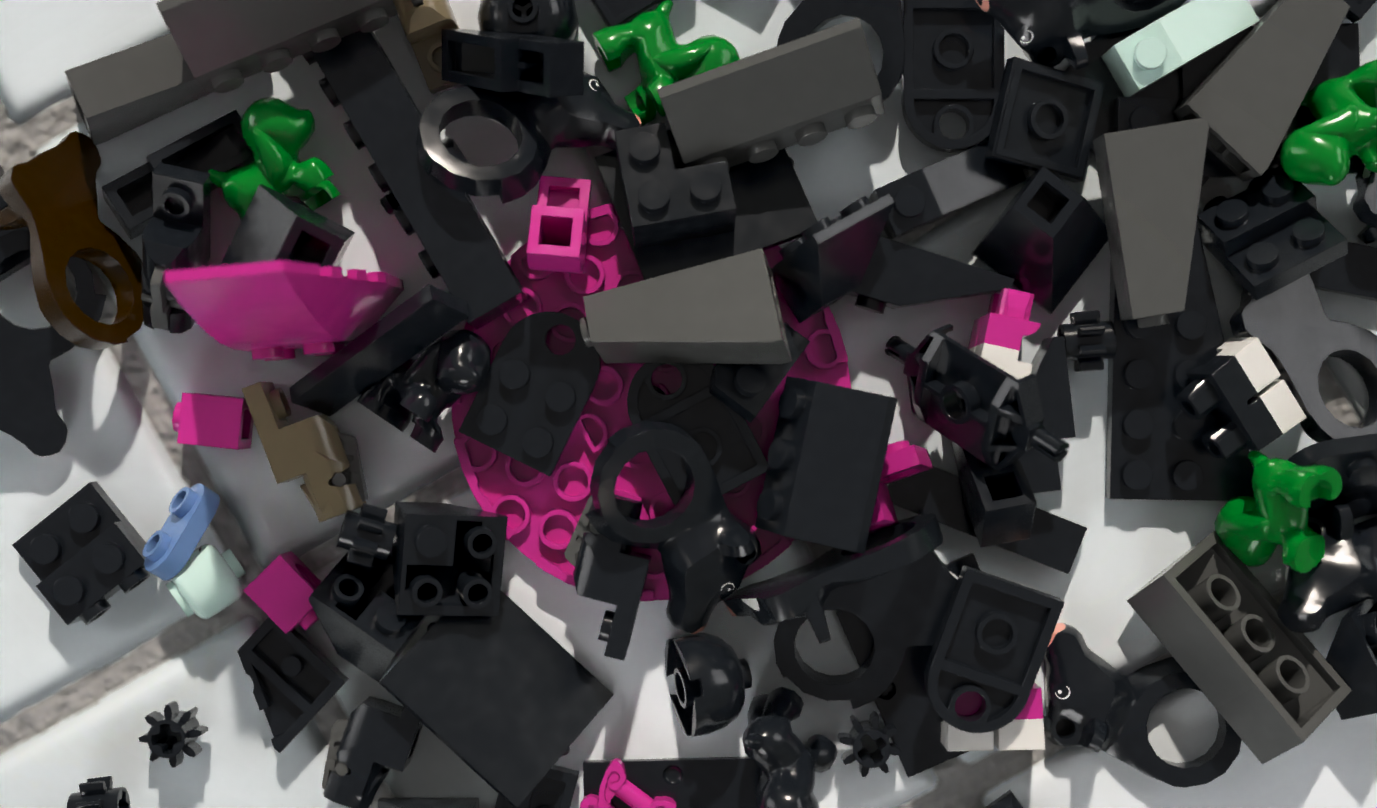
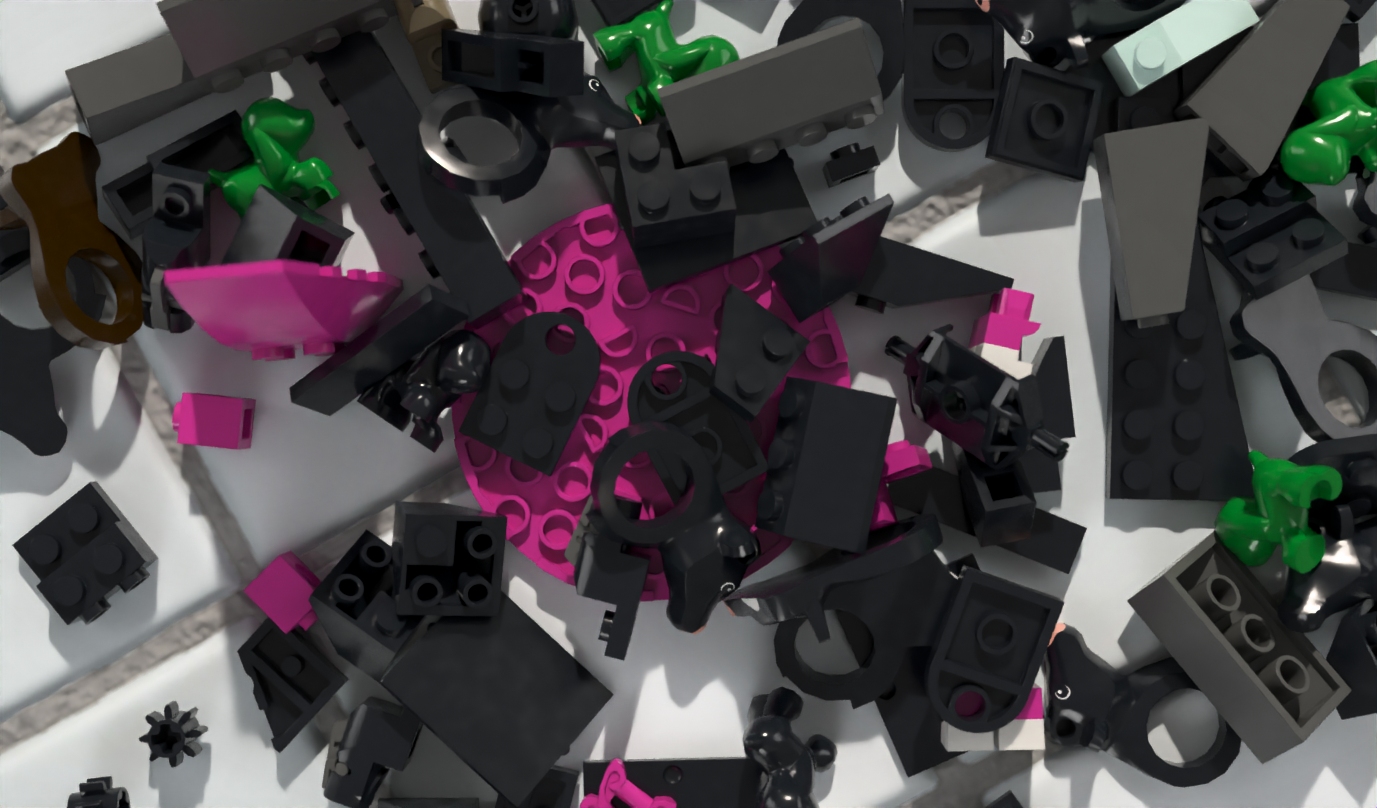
(173, 545): medium blue plate -> none
(207, 582): light aqua head -> none
(308, 450): dark tan plate -> none
(366, 535): black gear -> none
(559, 225): dark pink brick -> none
(692, 316): dark grey slope -> none
(707, 682): black cylinder -> none
(850, 163): none -> black plate
(857, 752): black gear -> none
(945, 189): black slope -> none
(1044, 239): black slope -> none
(1088, 340): black gear -> none
(1242, 397): black hips -> none

